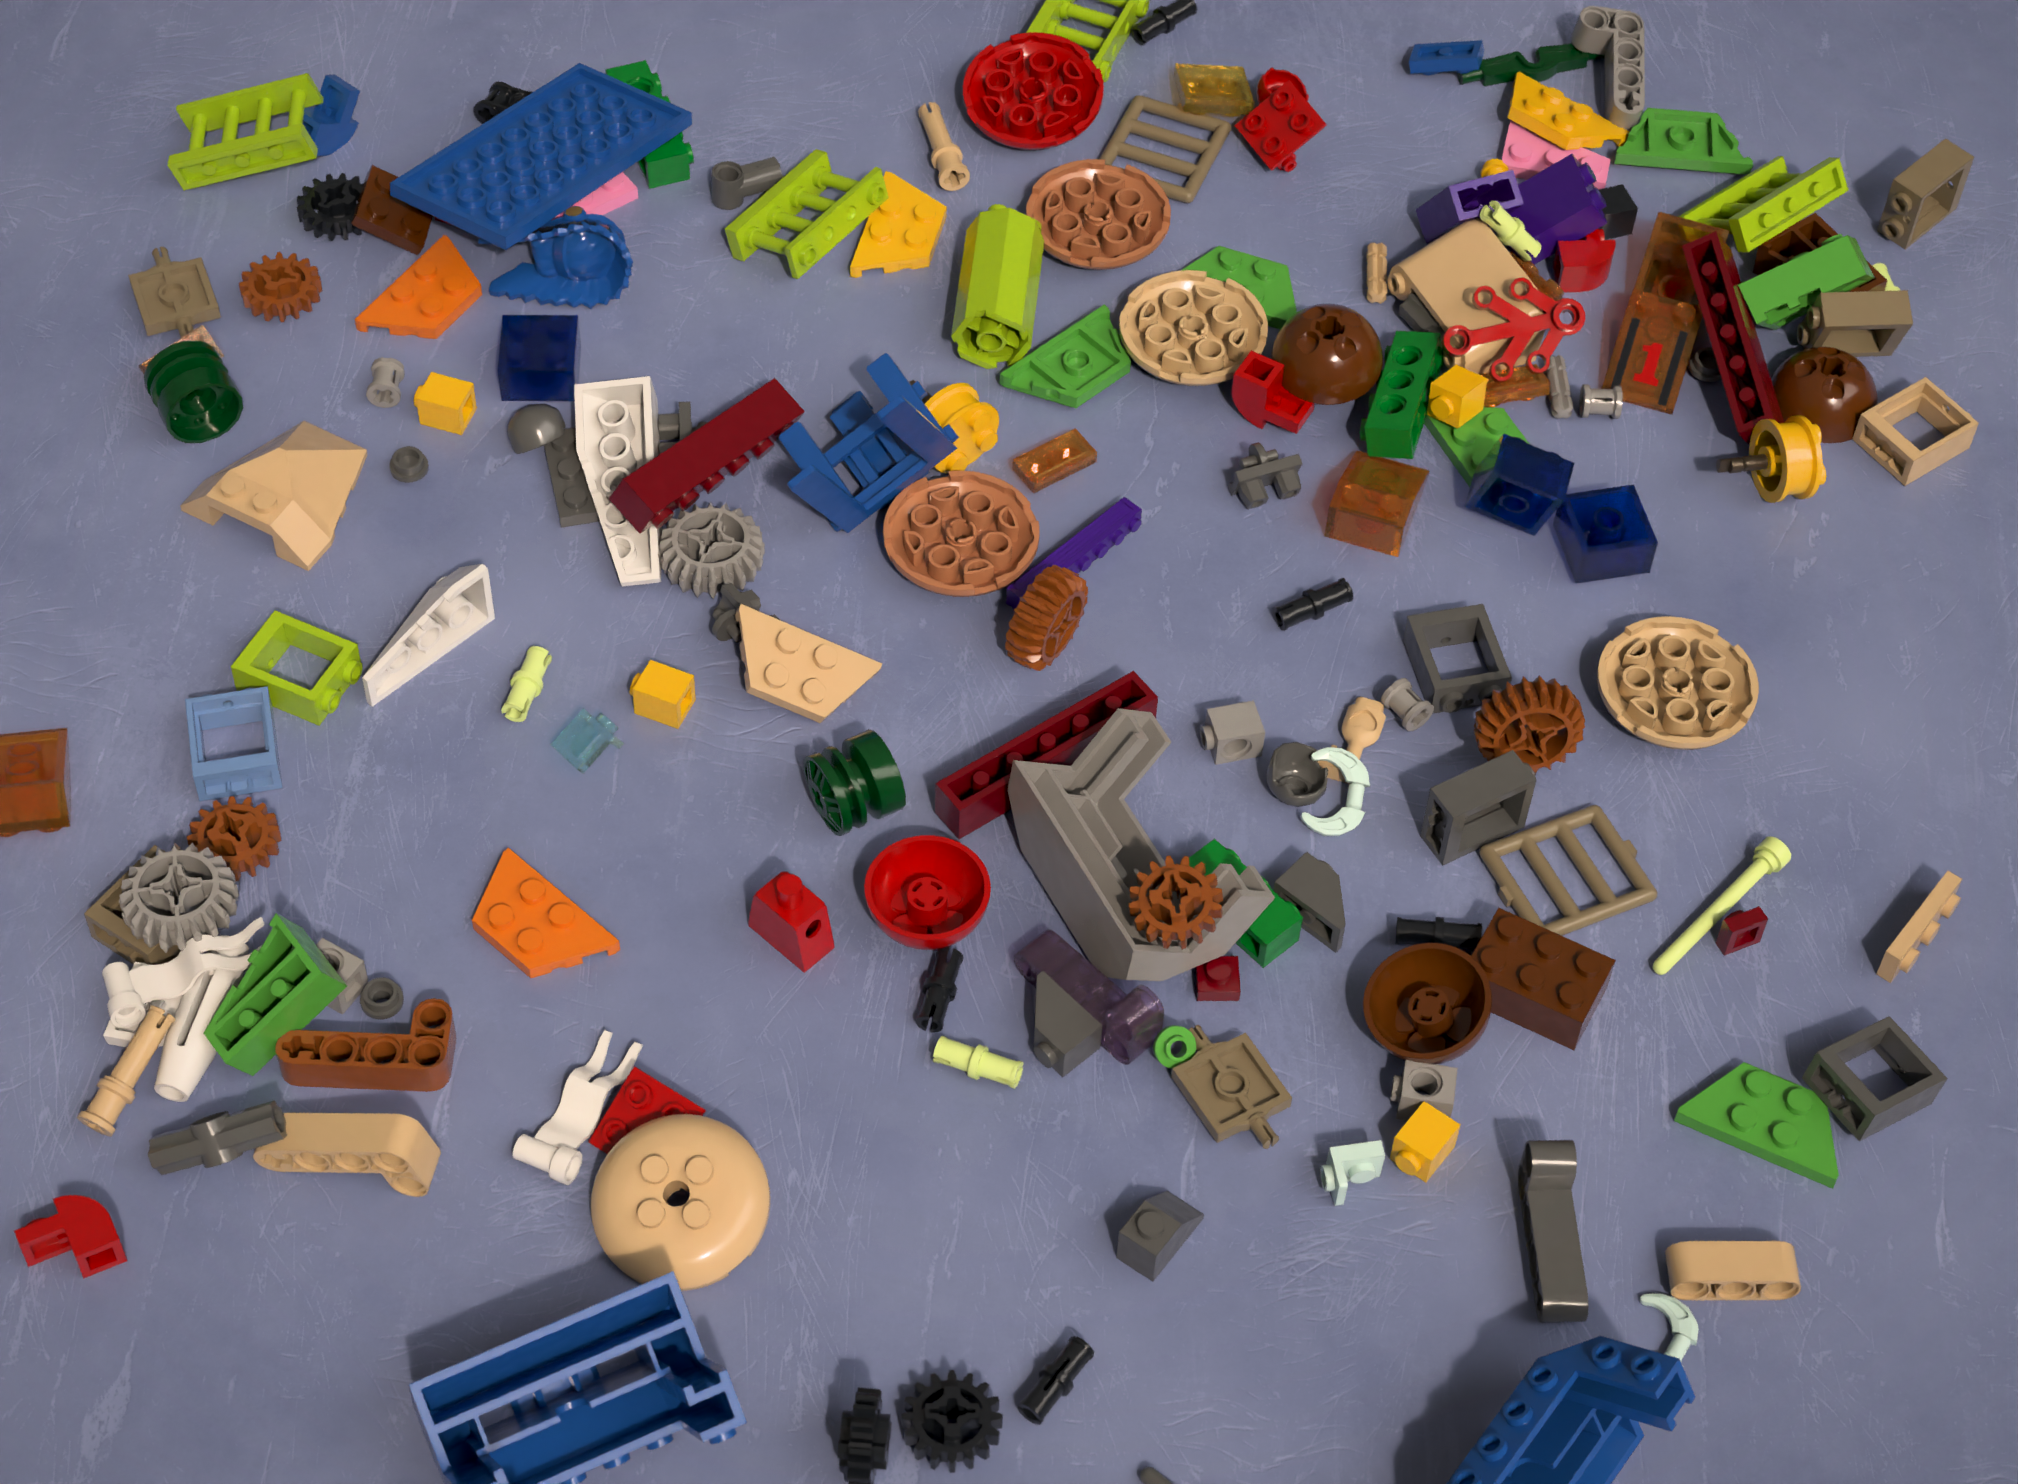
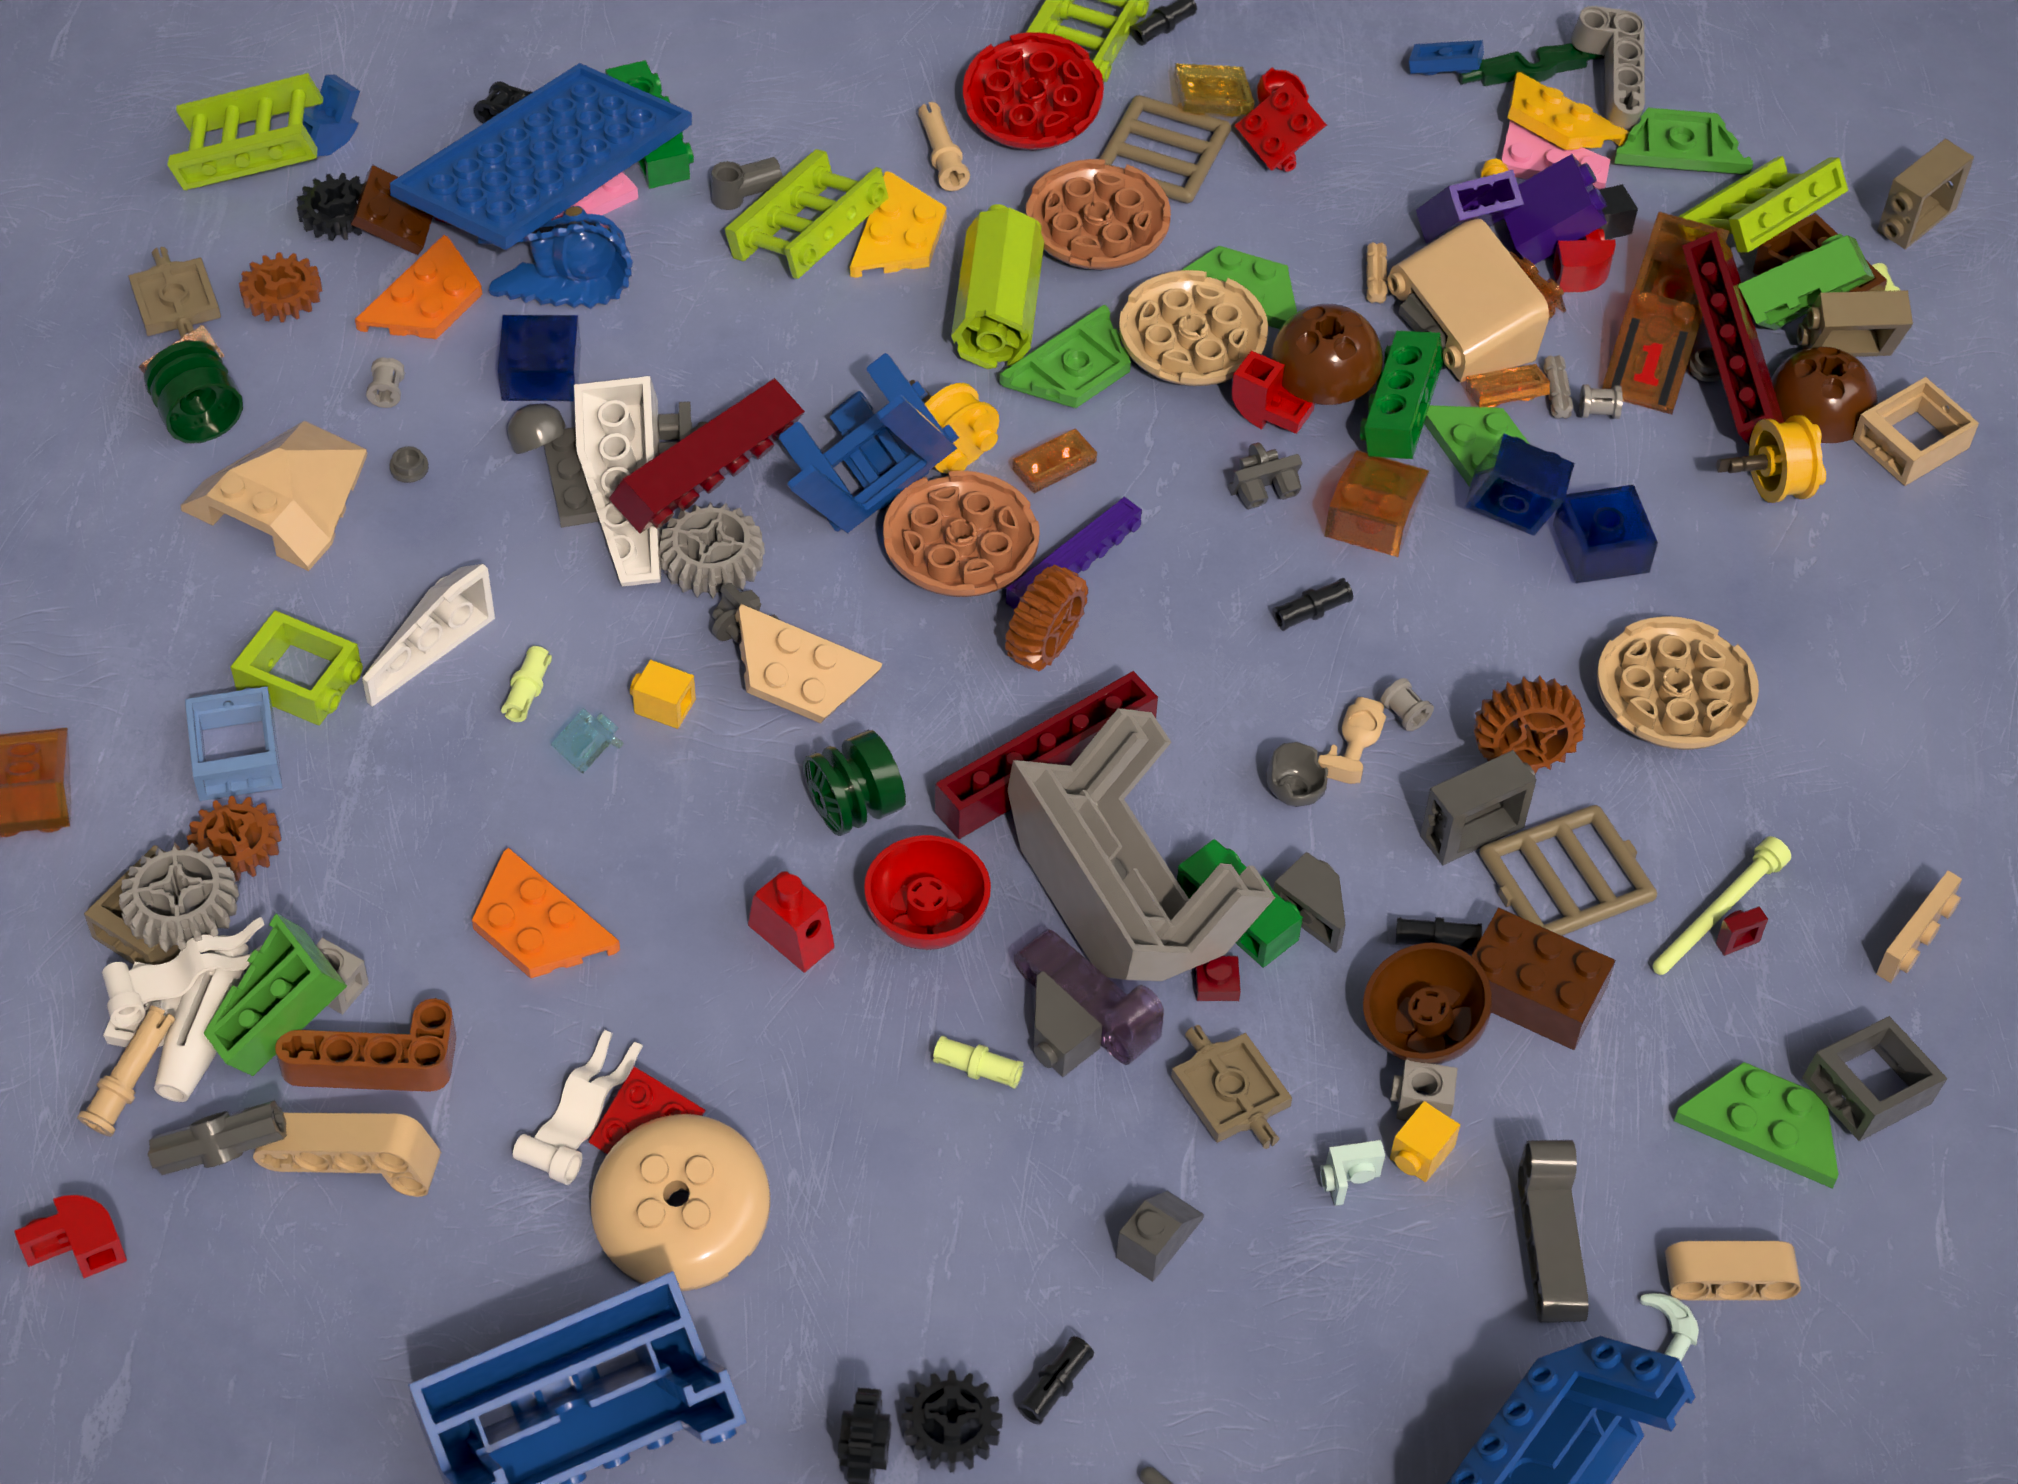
(381, 989): dark grey plate -> none
(445, 403): yellow brick -> none
(939, 989): black pin -> none
(1153, 905): dark orange gear -> none
(1166, 1038): bright green plate -> none
(1233, 732): light grey brick -> none
(1351, 815): light aqua piece -> none
(1447, 629): dark grey window -> none
(1456, 396): yellow brick -> none
(1510, 231): yellowish green pin -> none
(1519, 327): red plant -> none

